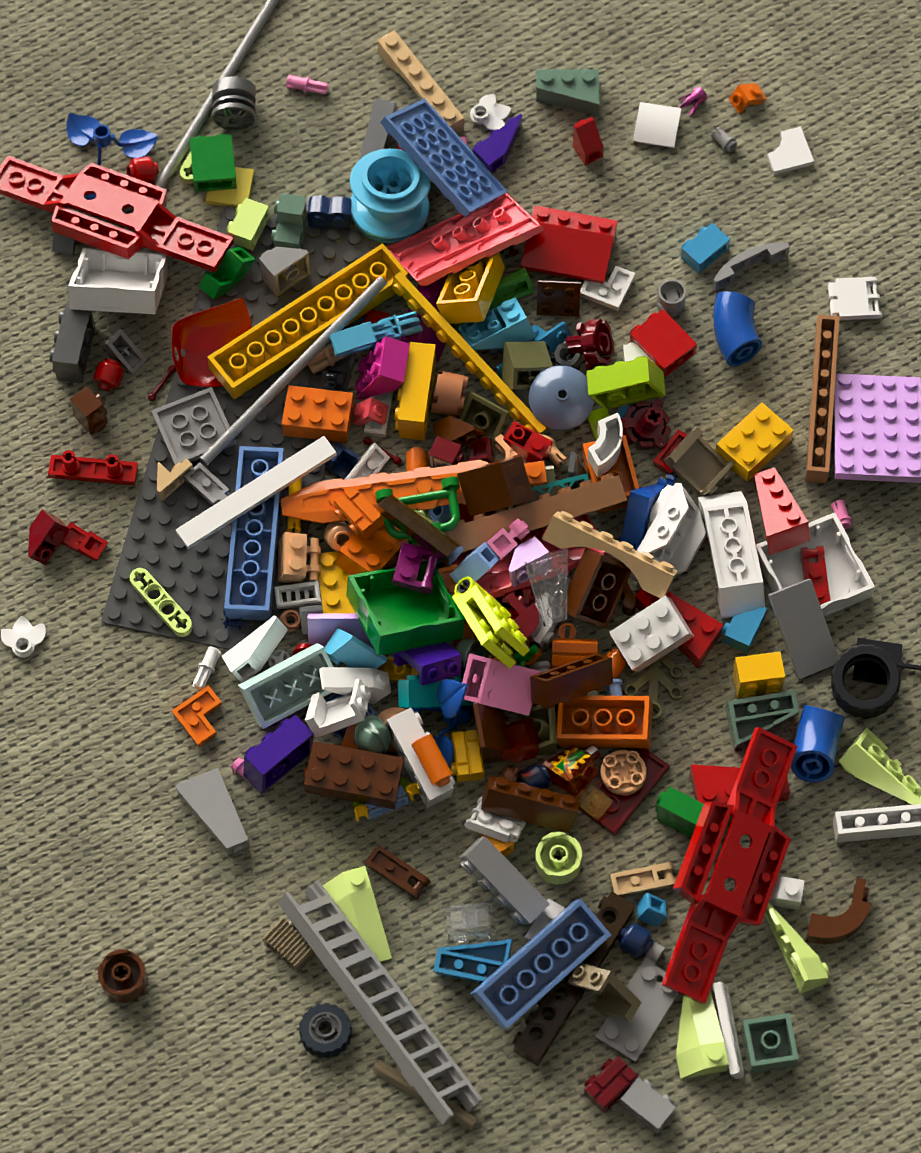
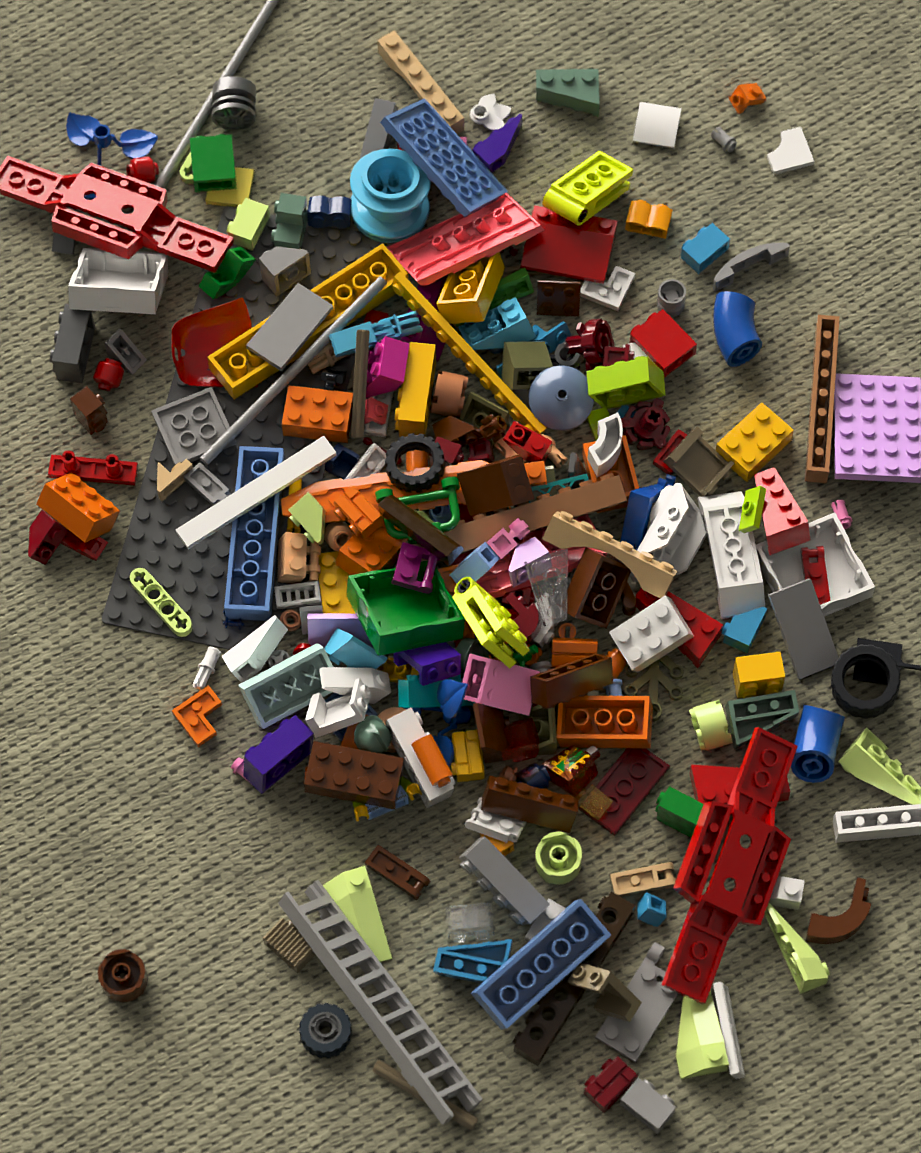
(23, 634): white plate -> none
(78, 507): none -> orange brick
(171, 369): dark red hinge -> none
(213, 807): light grey slope -> none
(289, 327): none -> light grey tile
(306, 84): bright pink axle -> none
(311, 516): none -> yellowish green slope
(360, 383): none -> dark tan axle
(411, 443): none -> black tyre
(493, 428): none -> reddish brown gear
(587, 141): red slope -> none
(588, 188): none -> neon yellow hinge
(616, 354): none -> dark red bracket
(623, 772): light nougat tile -> none
(635, 940): dark blue head -> none
(648, 219): none -> light orange brick
(697, 96): flat silver piece -> none
(710, 725): none -> yellowish green brick
(752, 509): none -> lime plate
(769, 1043): sand green brick -> none
(853, 298): white plate -> none

